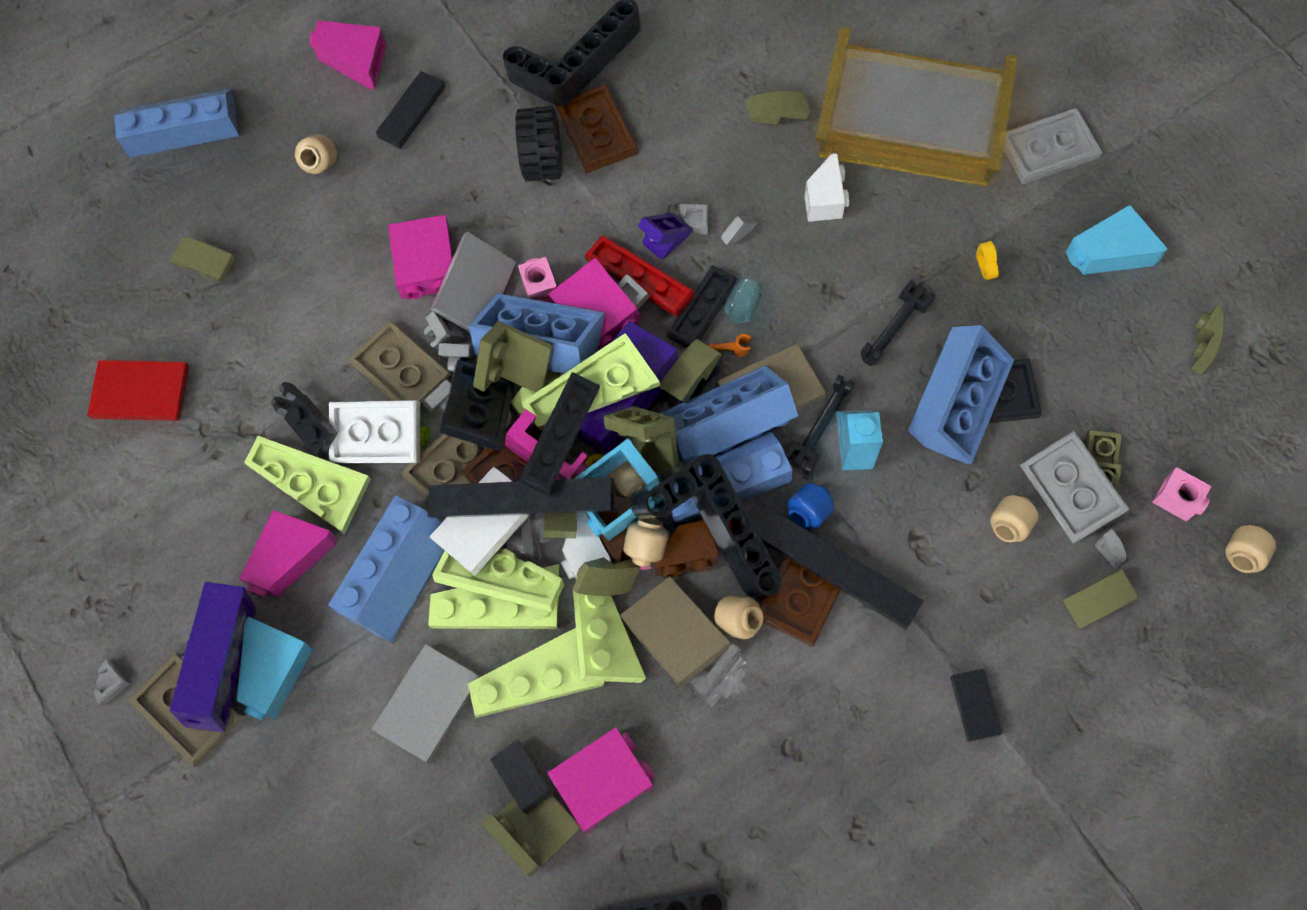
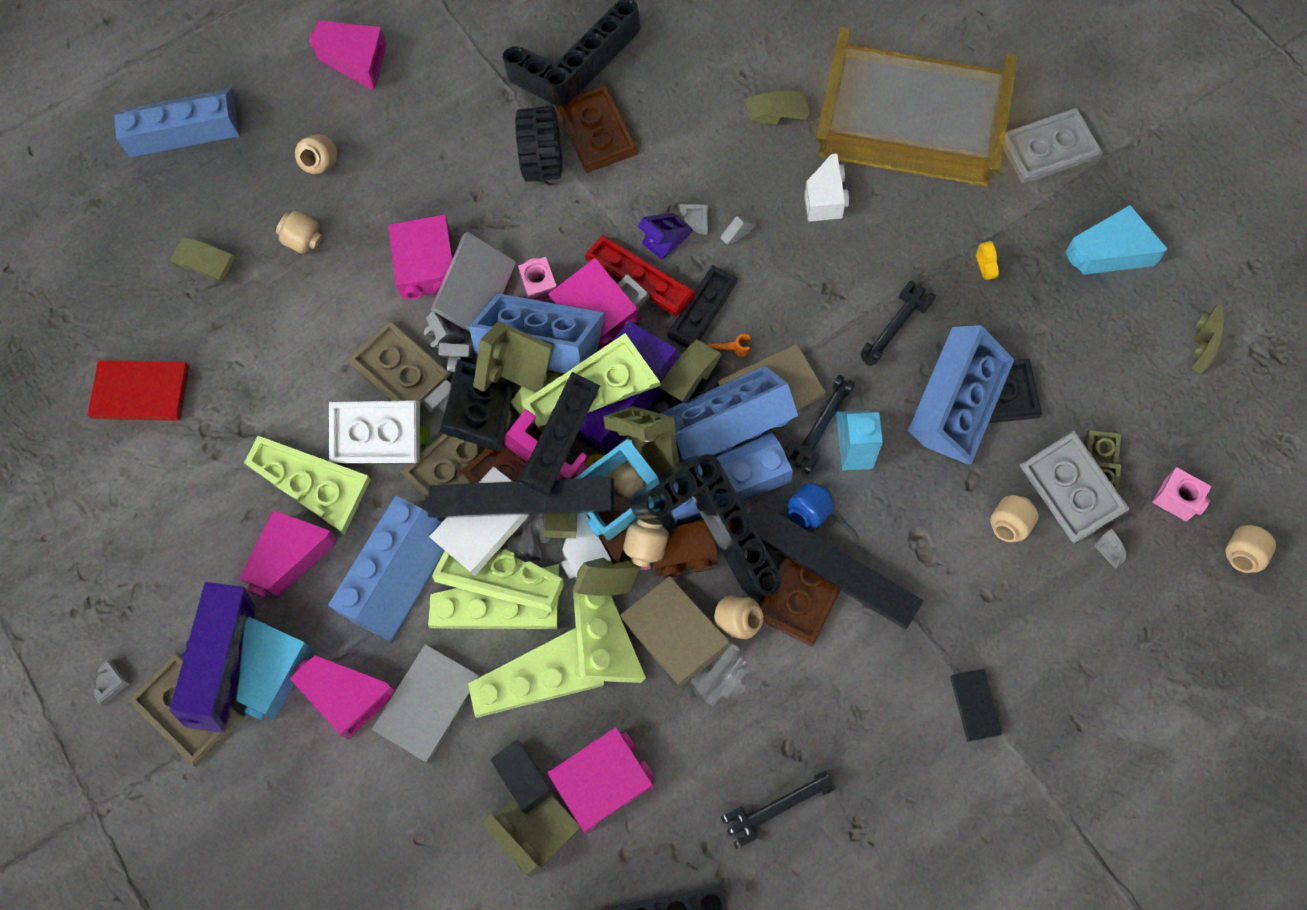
(299, 232): none -> tan head
(305, 419): black hinge -> none
(341, 694): none -> dark pink slope
(410, 109): black tile -> none
(743, 300): clear light blue brick -> none
(821, 783): none -> black hinge
(1100, 598): olive slope -> none

